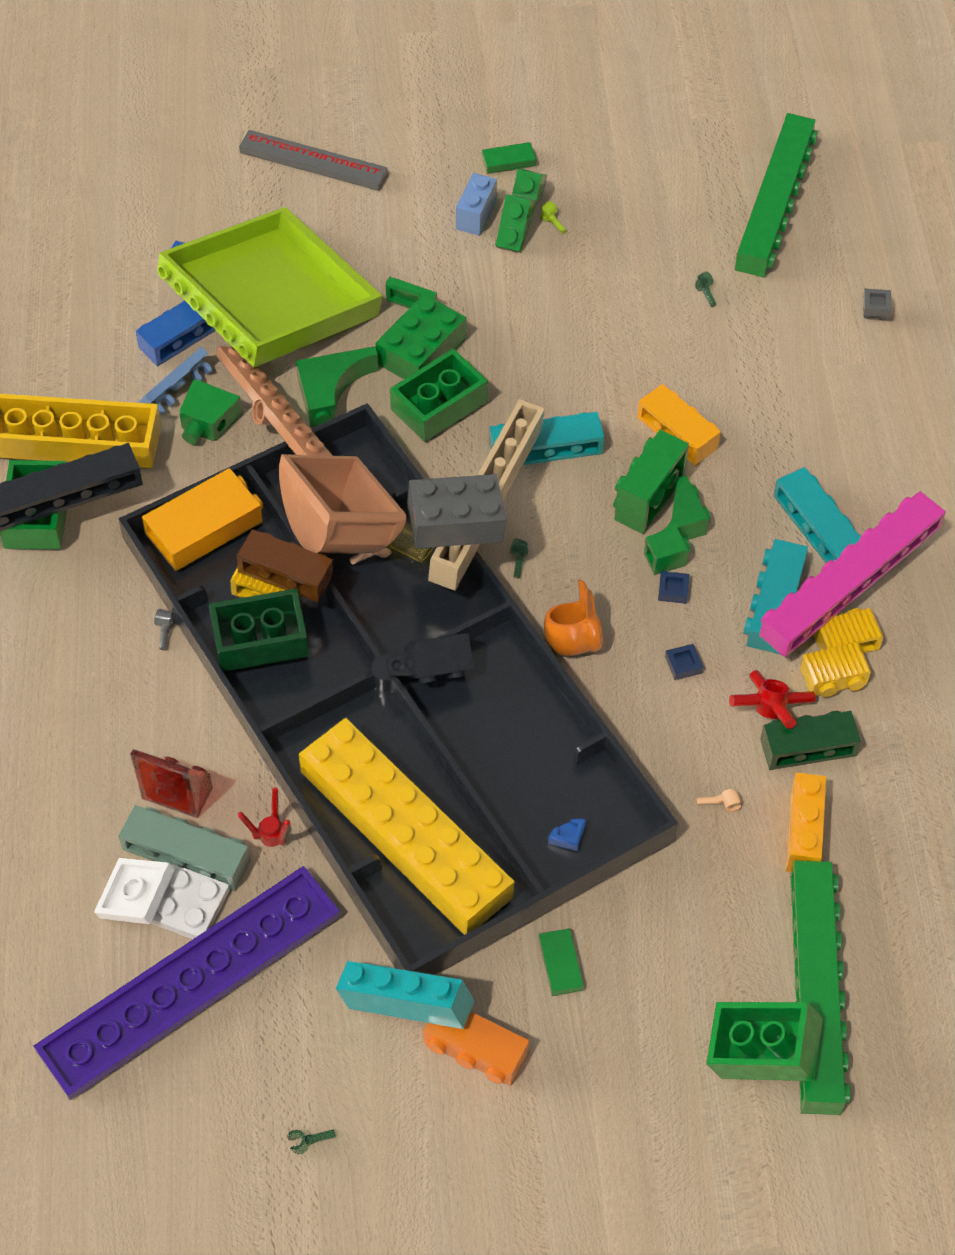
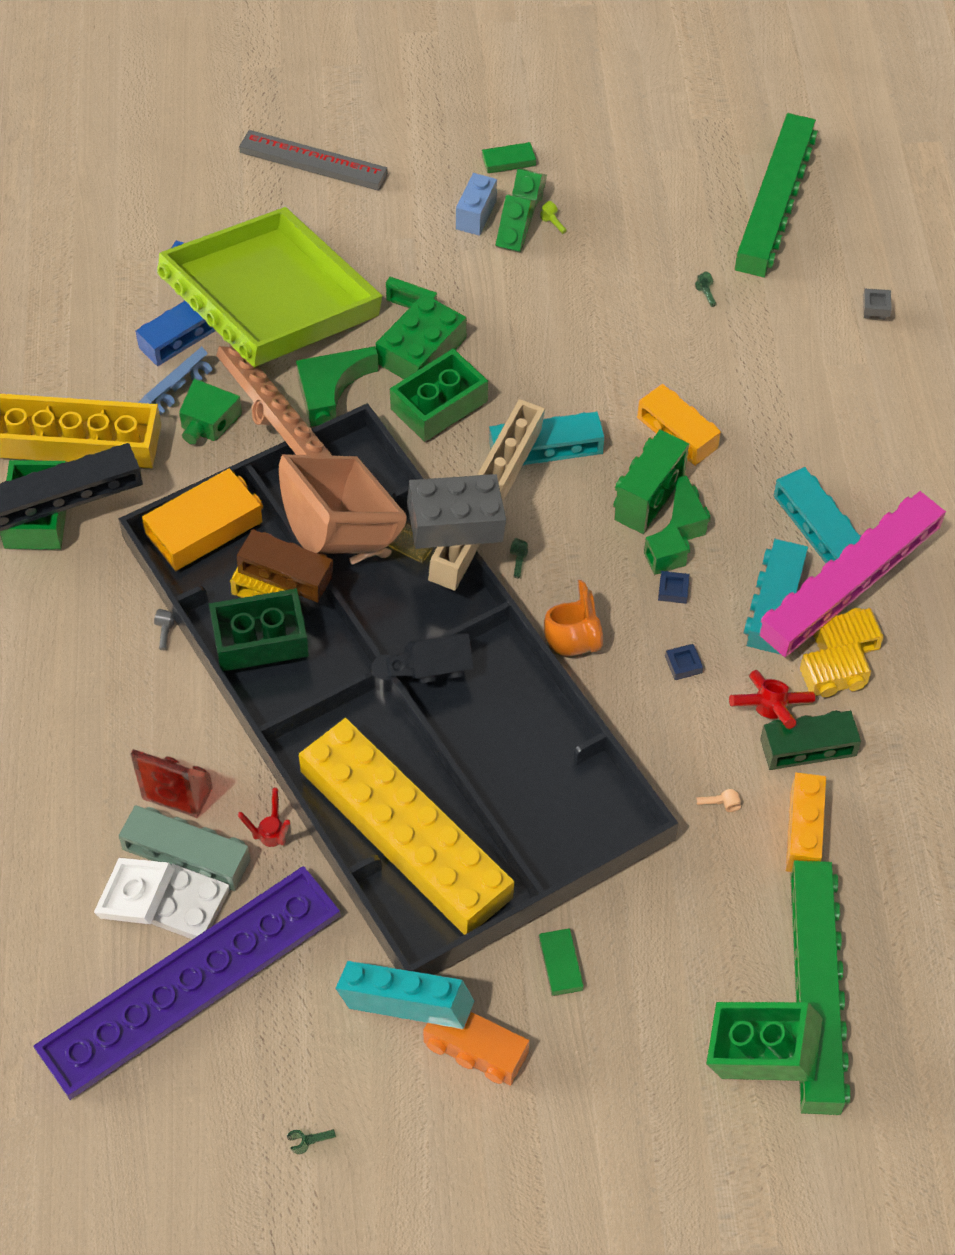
(569, 834): blue tile -> none

